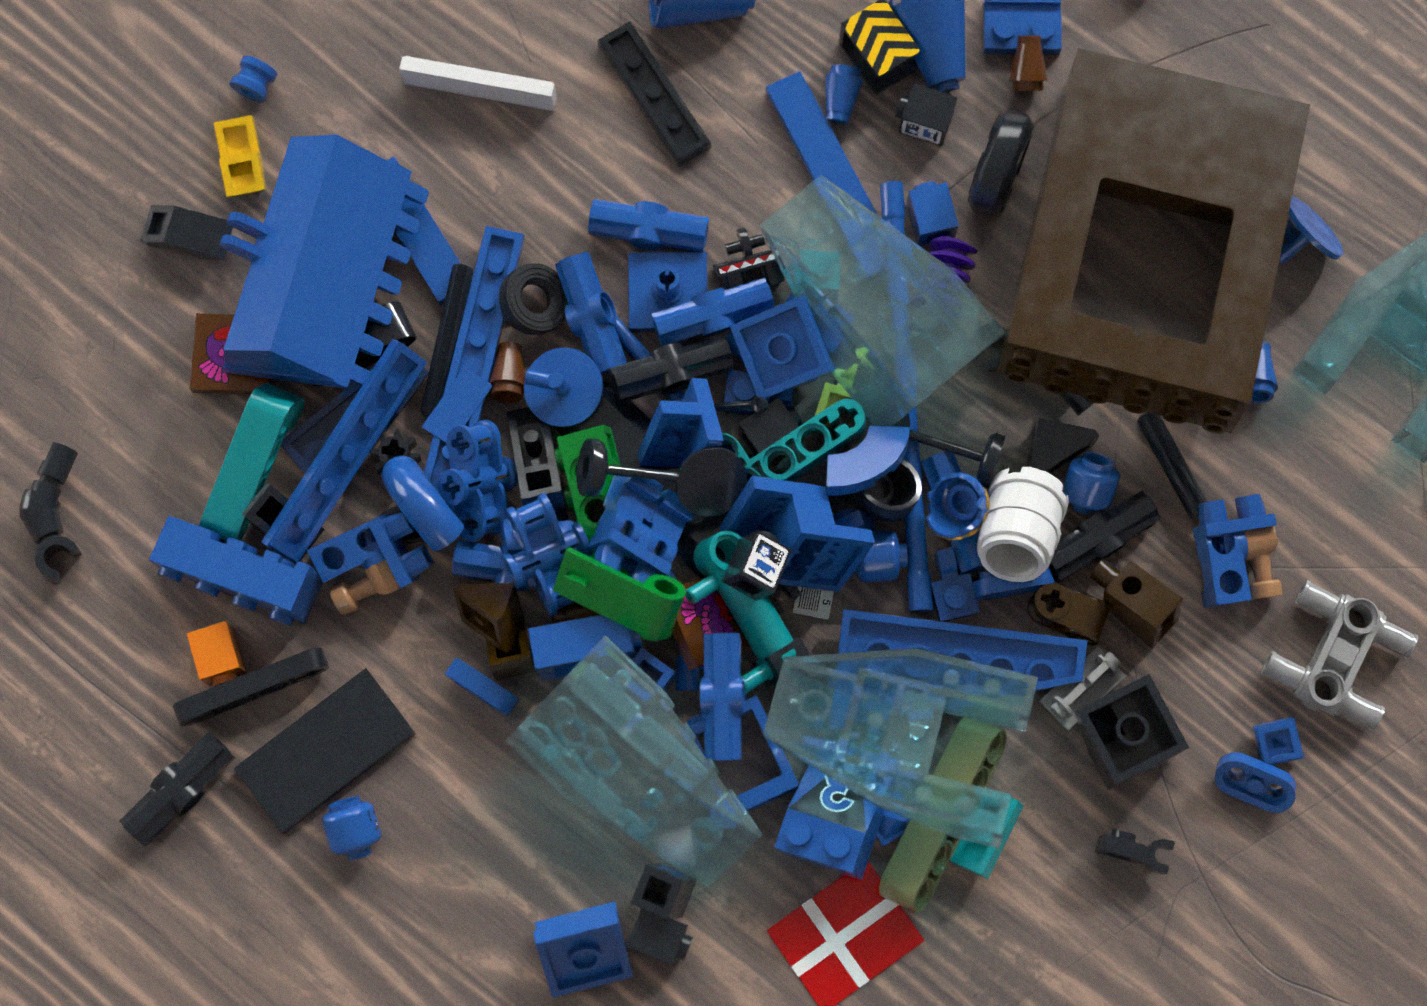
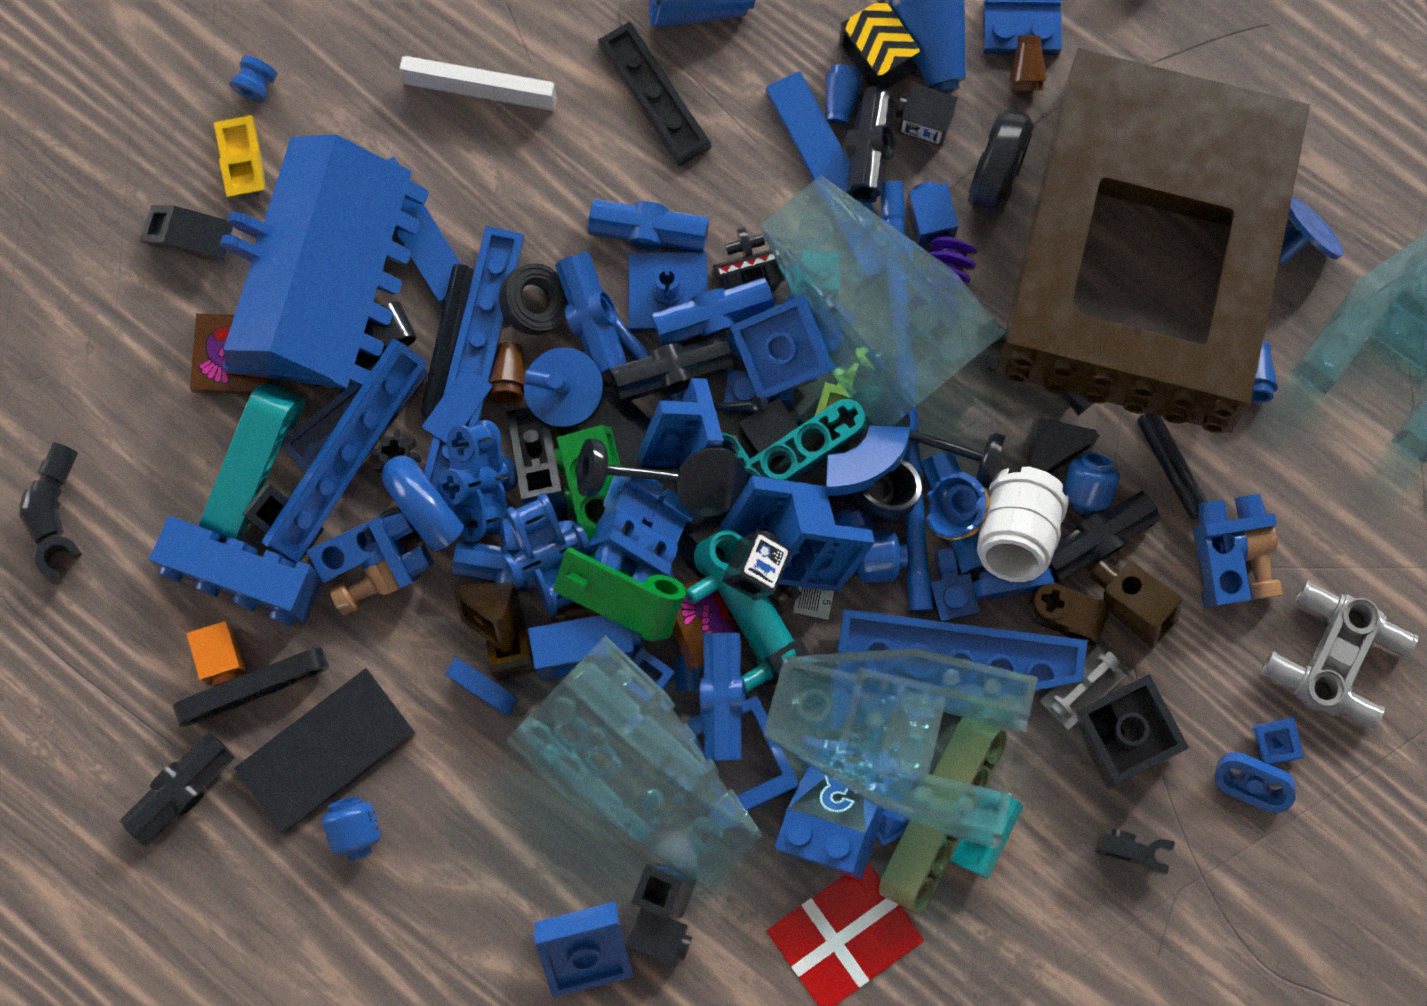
(870, 144): none -> black piece

